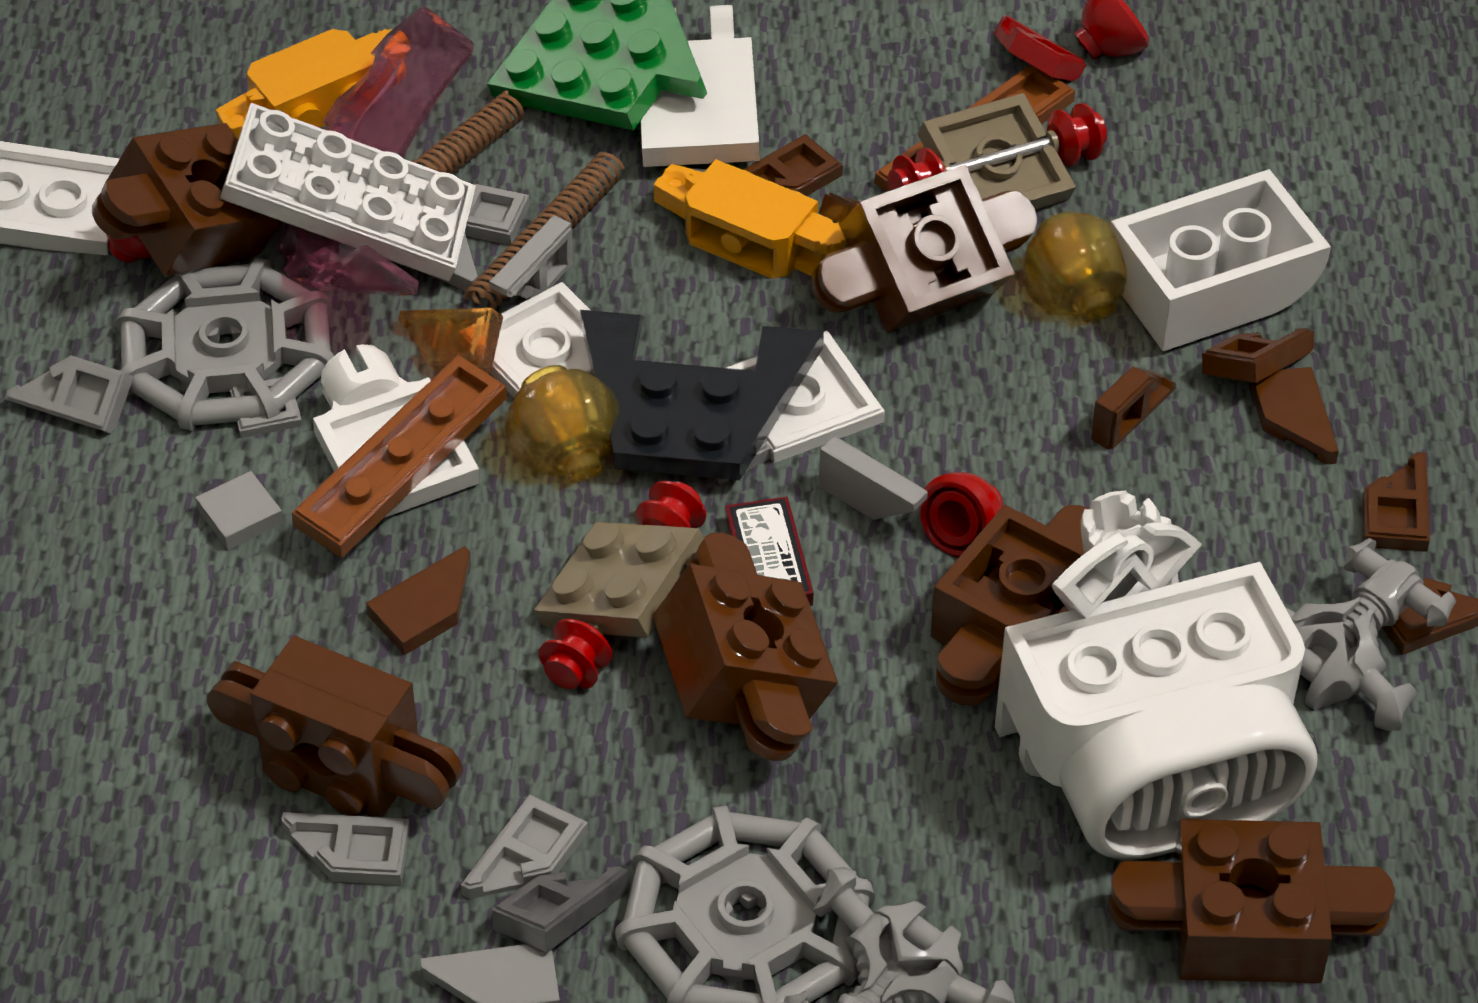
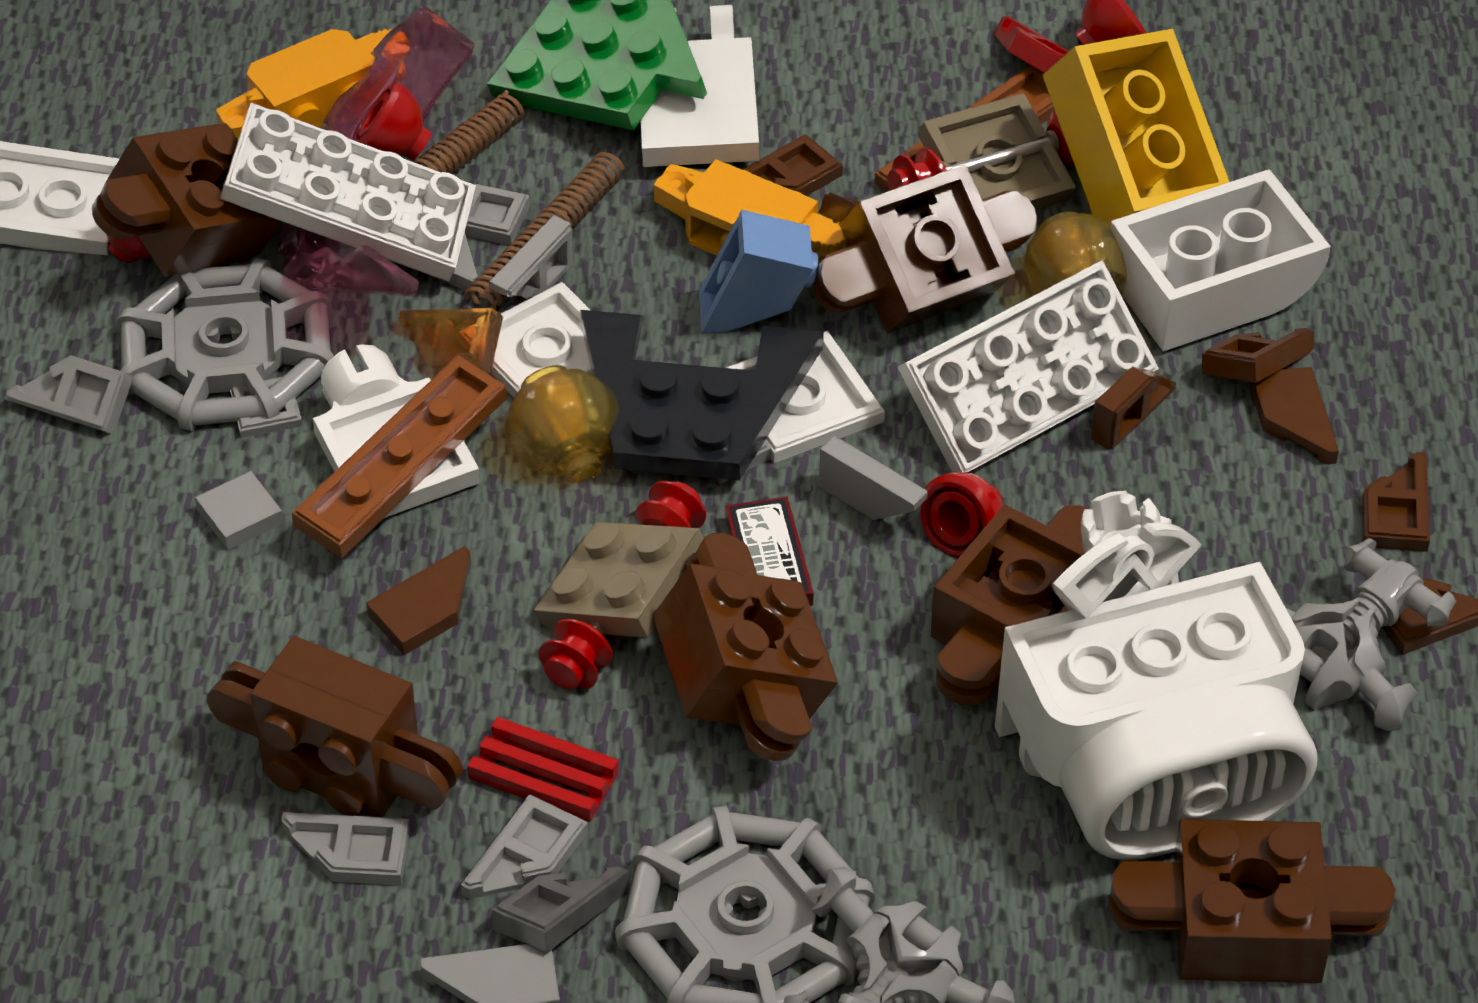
(394, 124): none -> red brick
(548, 759): none -> red tile
(756, 272): none -> medium blue slope
(1026, 368): none -> white tile
(1133, 123): none -> yellow brick

